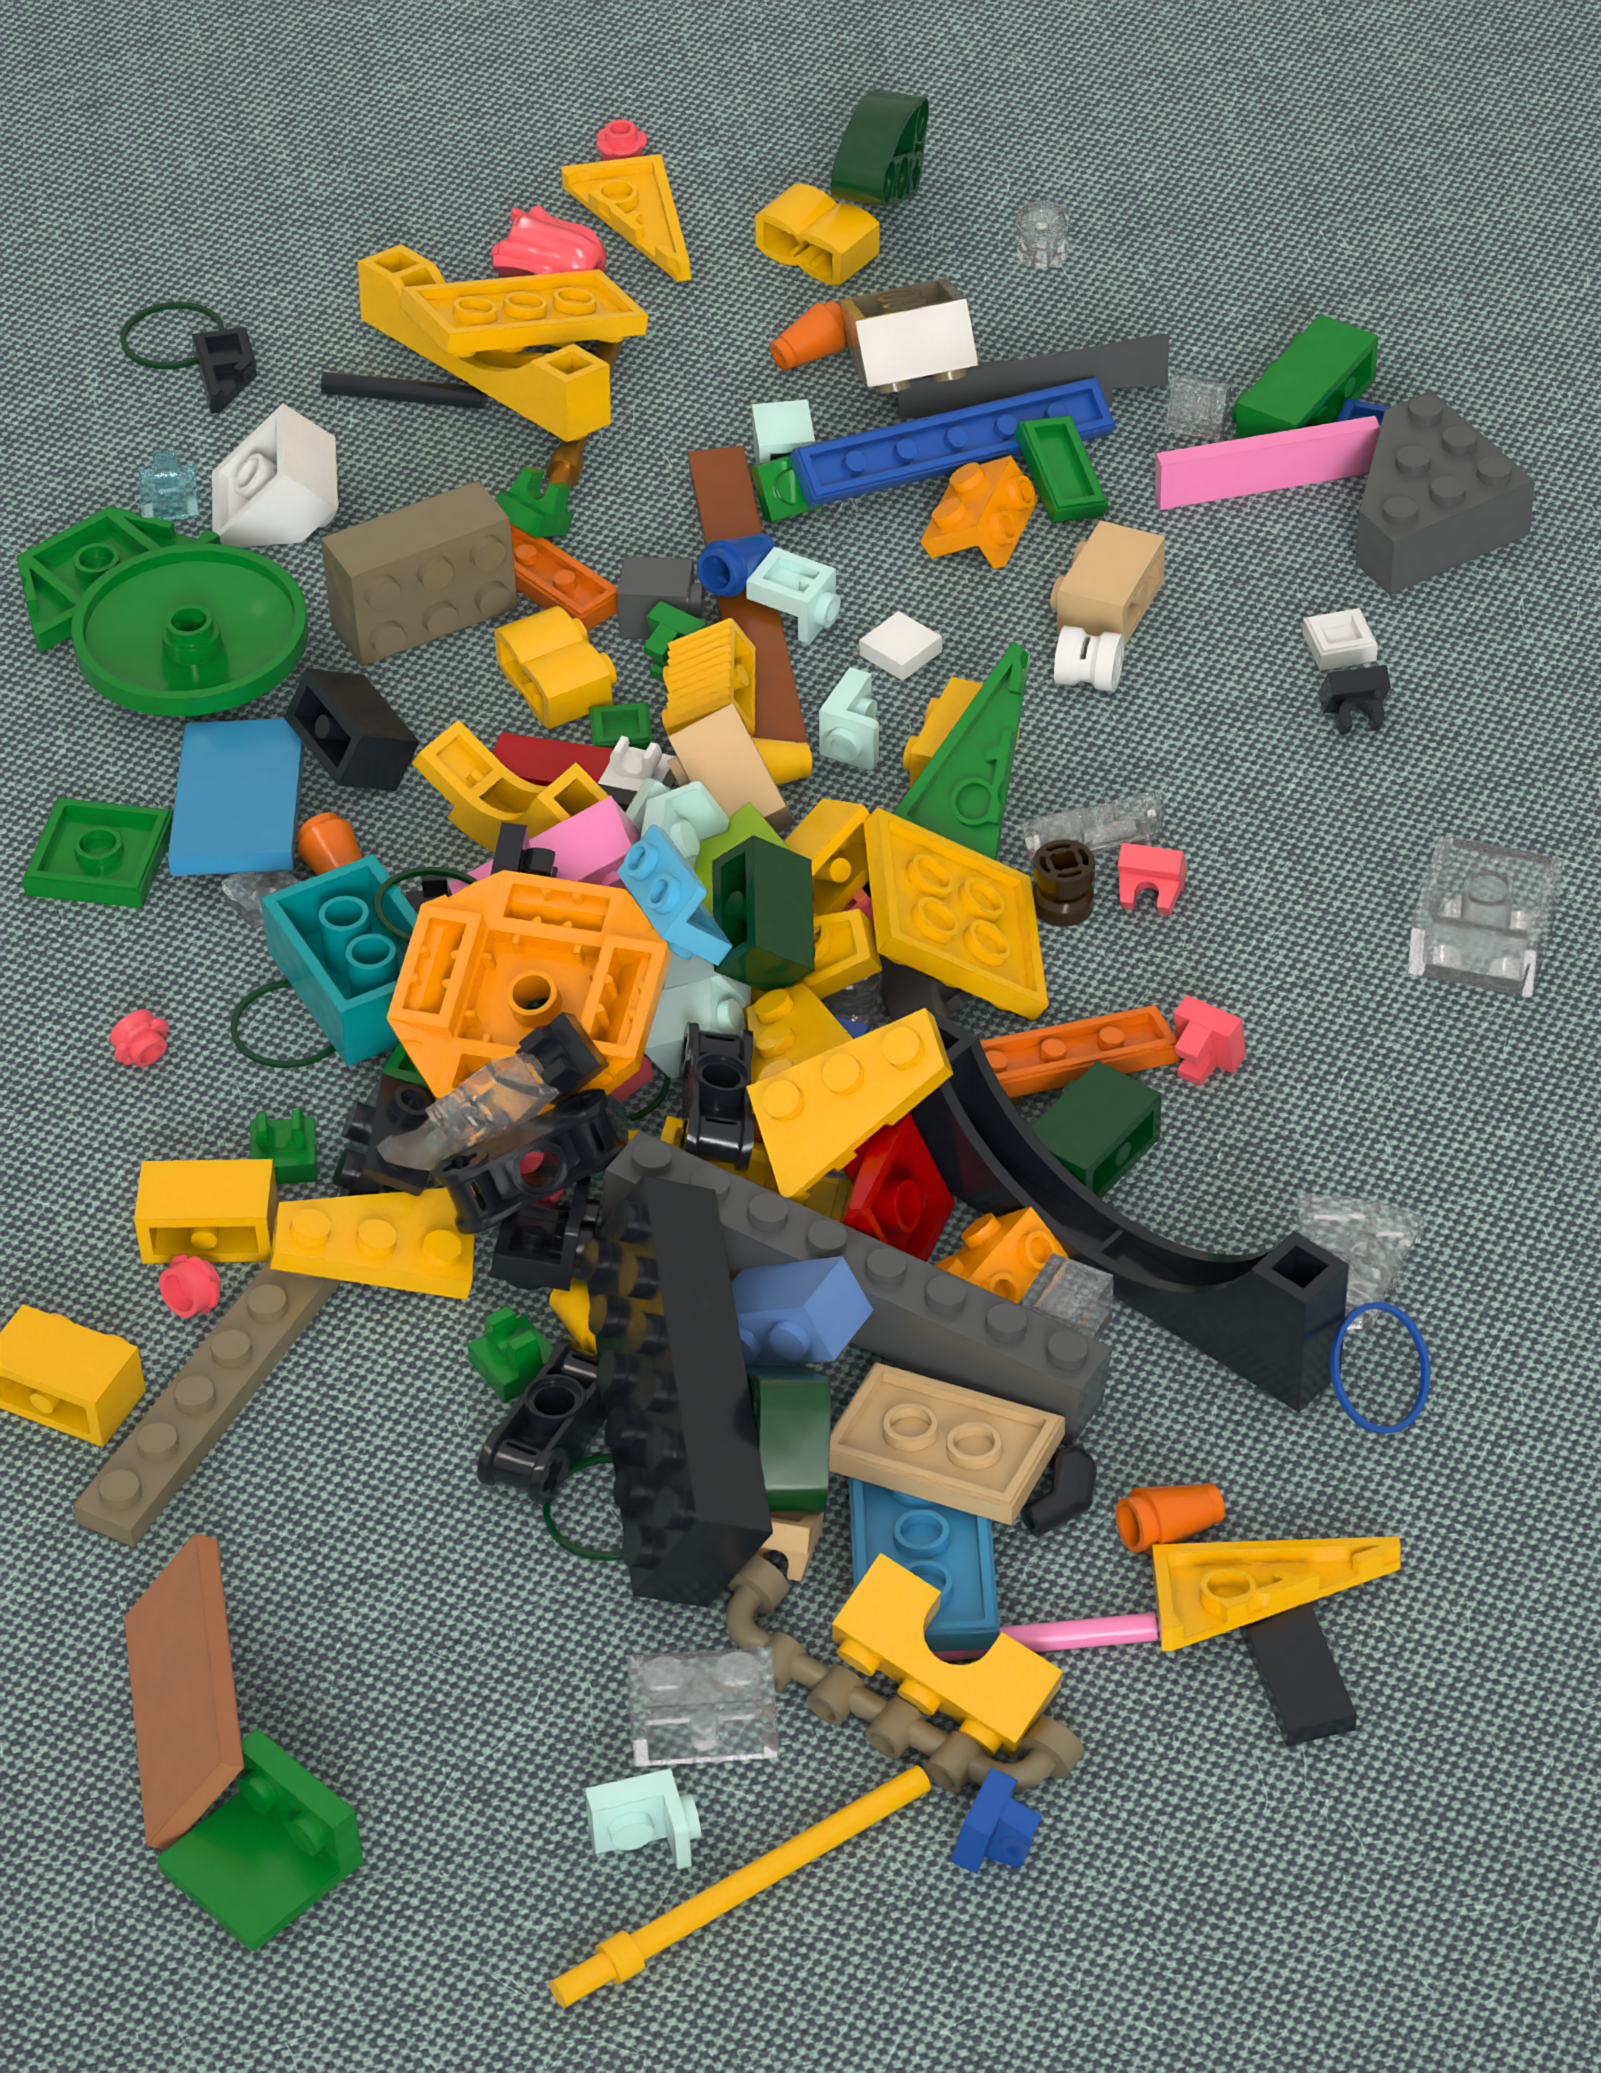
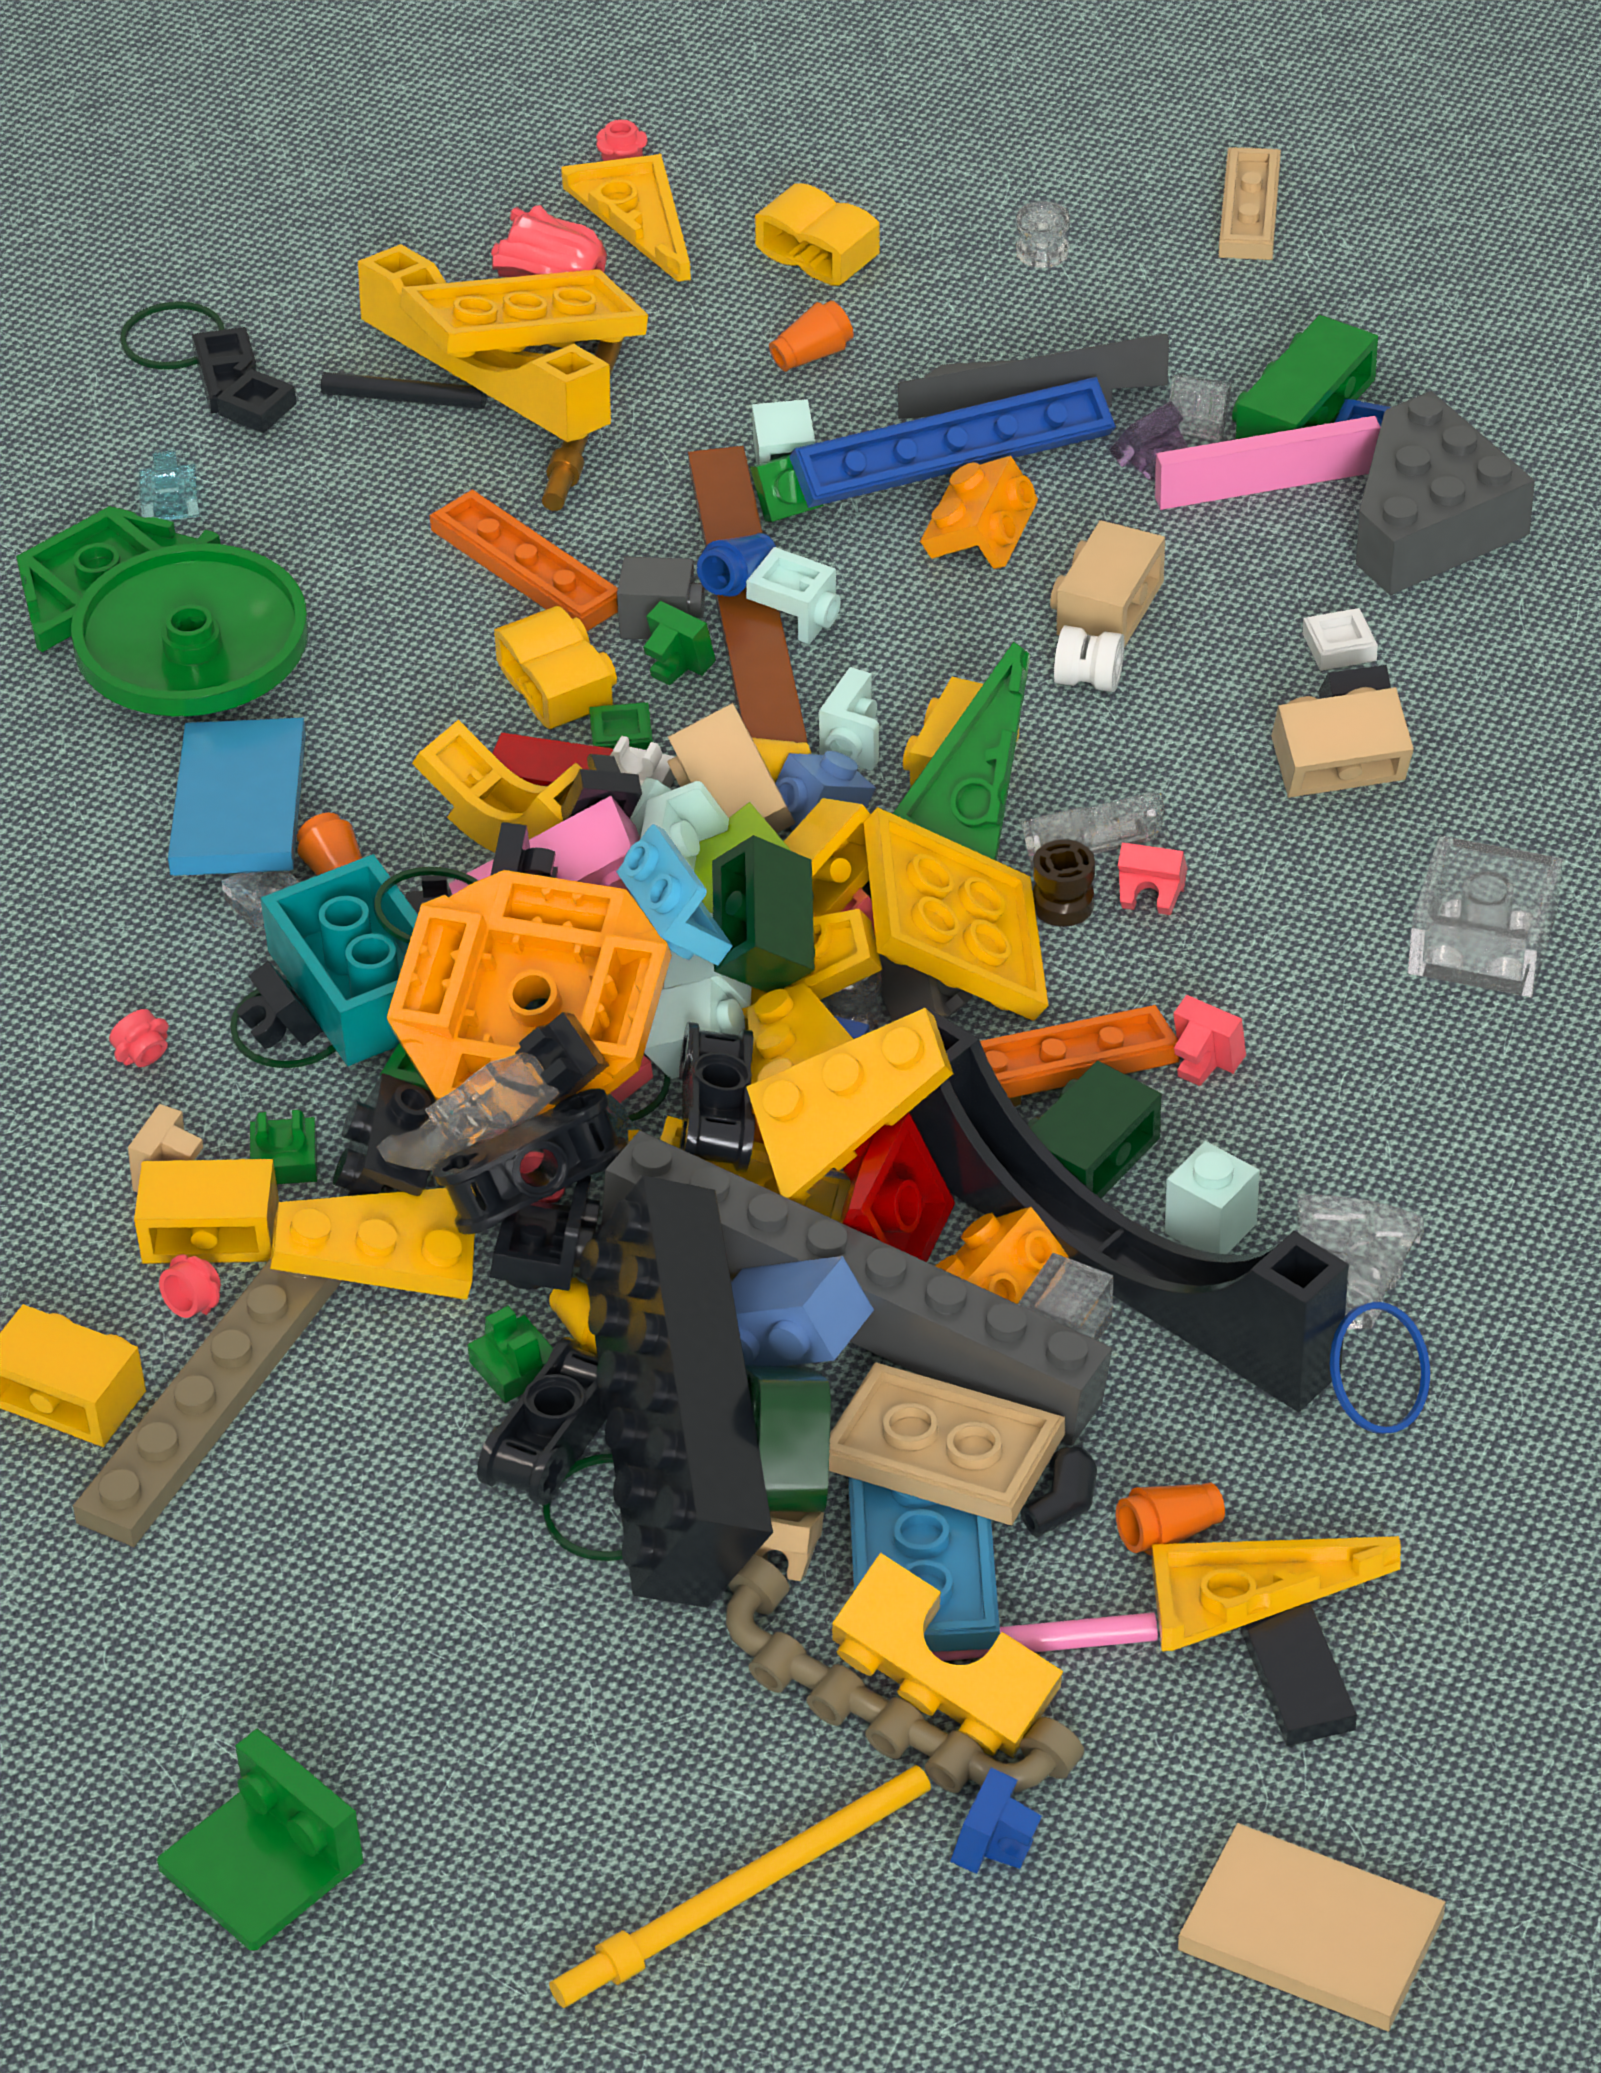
(99, 852): green tile -> none
(162, 1140): none -> tan tile
(183, 1692): nougat tile -> none
(257, 400): none -> black plate
(276, 483): white slope -> none
(278, 1008): none -> black tile
(351, 730): black brick -> none
(419, 572): dark tan brick -> none
(531, 510): green tile -> none
(600, 782): none -> black tile
(642, 1810): light aqua bracket -> none
(703, 1706): clear brick -> none
(708, 674): yellow brick -> none
(812, 777): none -> medium blue bracket
(882, 149): dark green beam -> none
(900, 645): white tile -> none
(909, 335): brick -> none
(1061, 469): green tile -> none
(1148, 436): none -> clear purple tile
(1211, 1200): none -> light aqua brick
(1249, 203): none -> tan tile
(1312, 1926): none -> tan tile
(1341, 741): none -> tan brick

